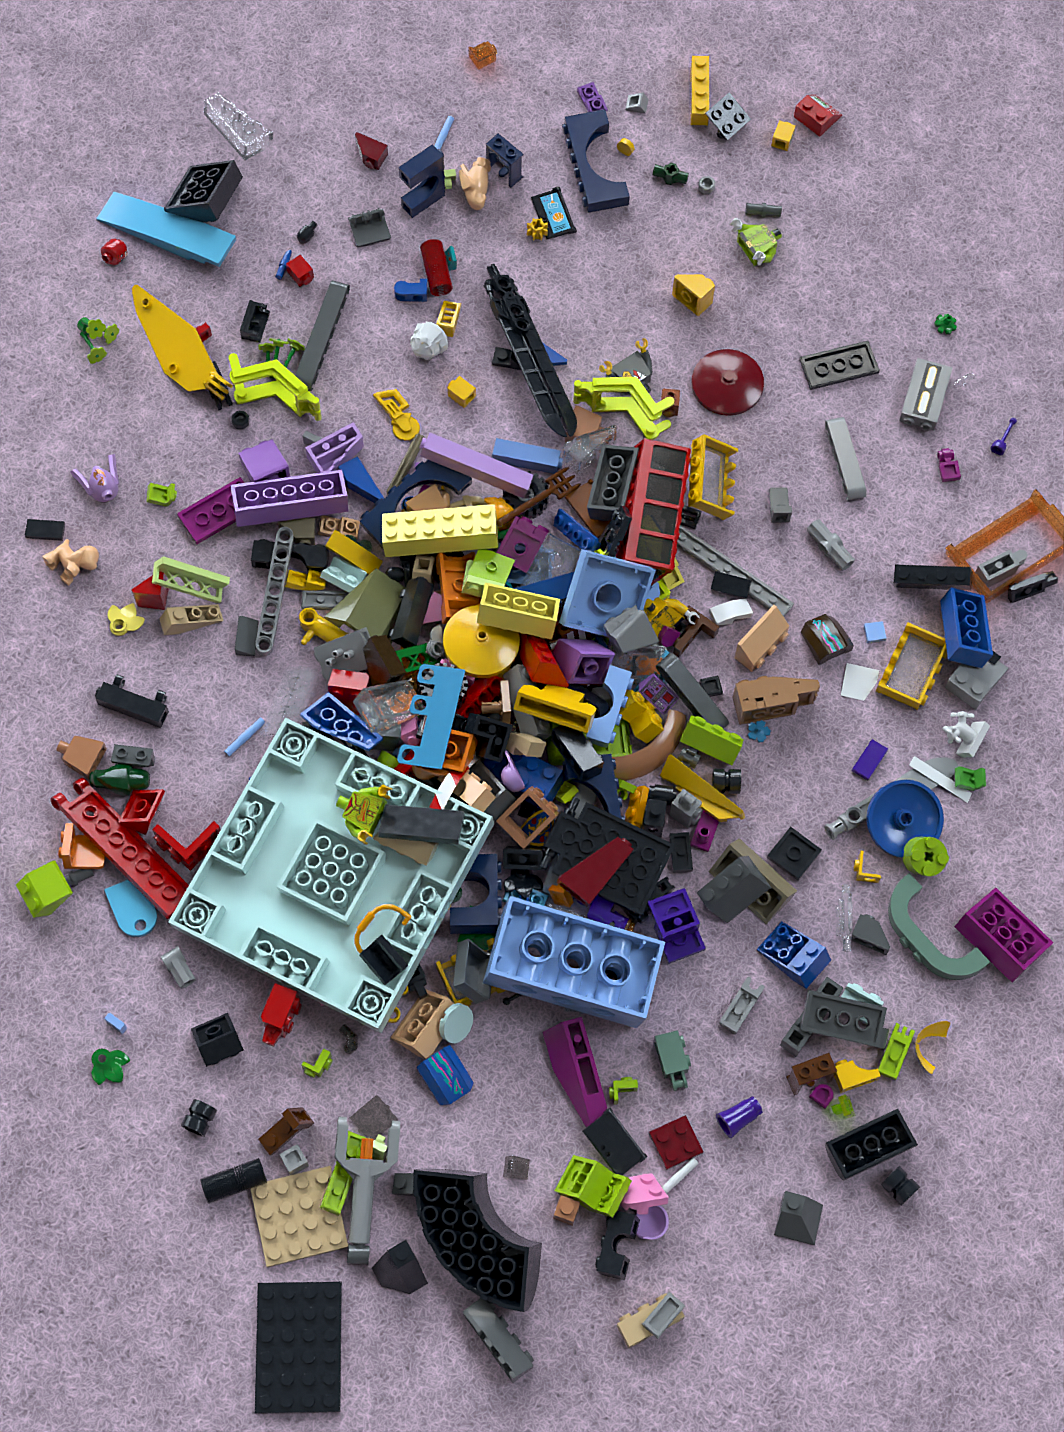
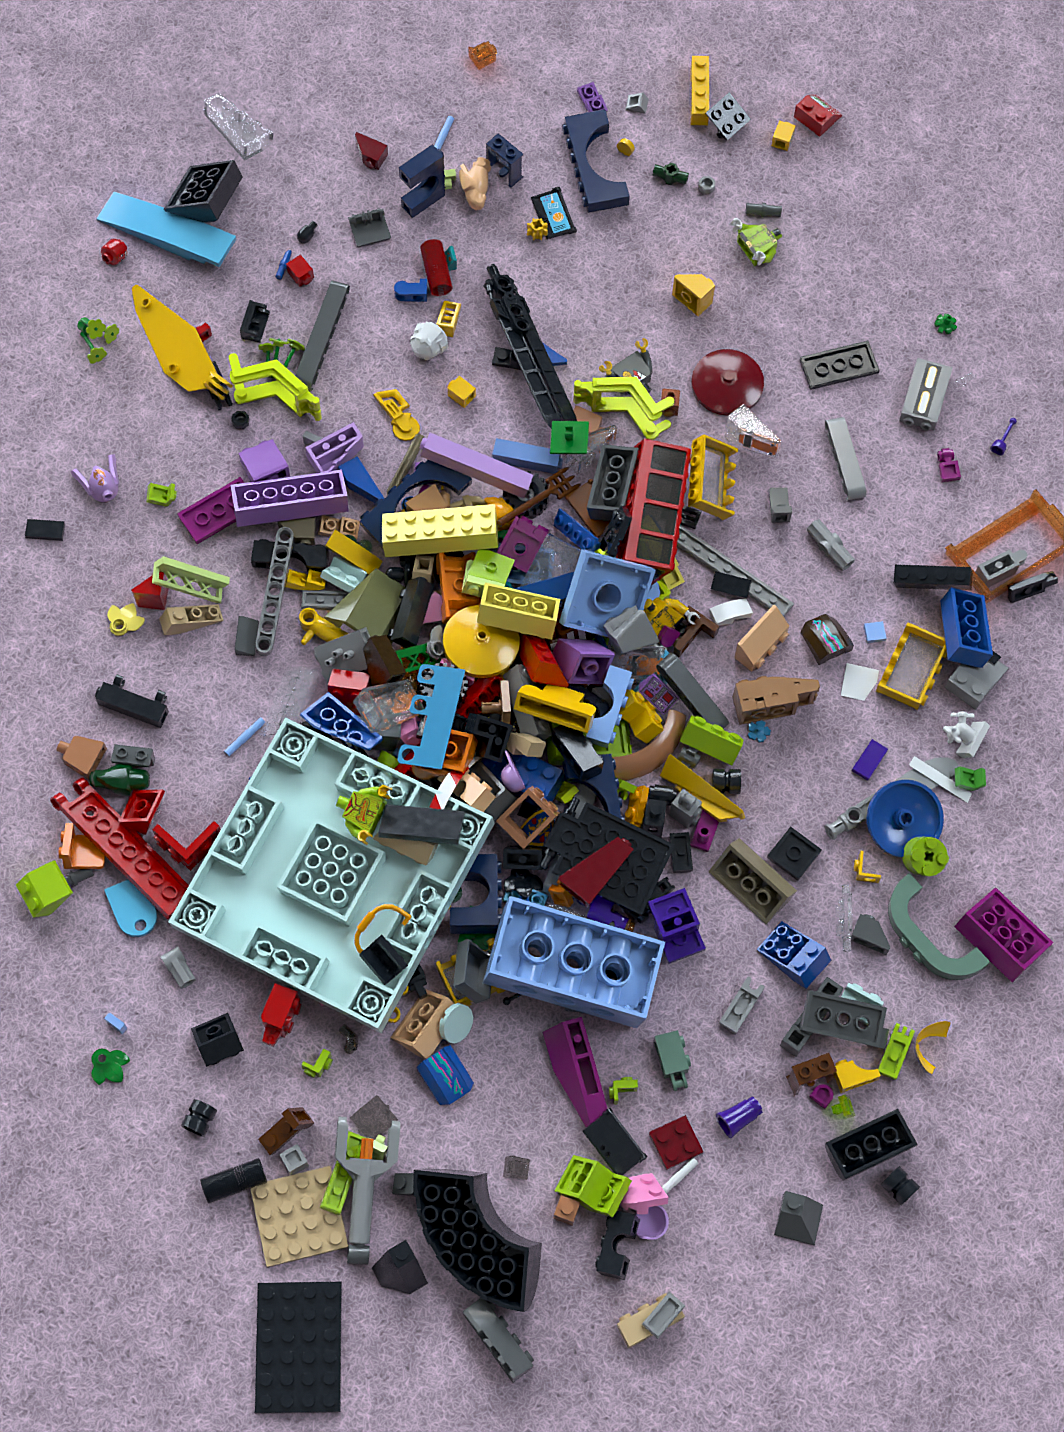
(72, 561): light nougat animal -> none
(569, 437): none -> green piece
(712, 686): black tile -> none
(734, 889): dark grey slope -> none
(750, 433): none -> clear slope

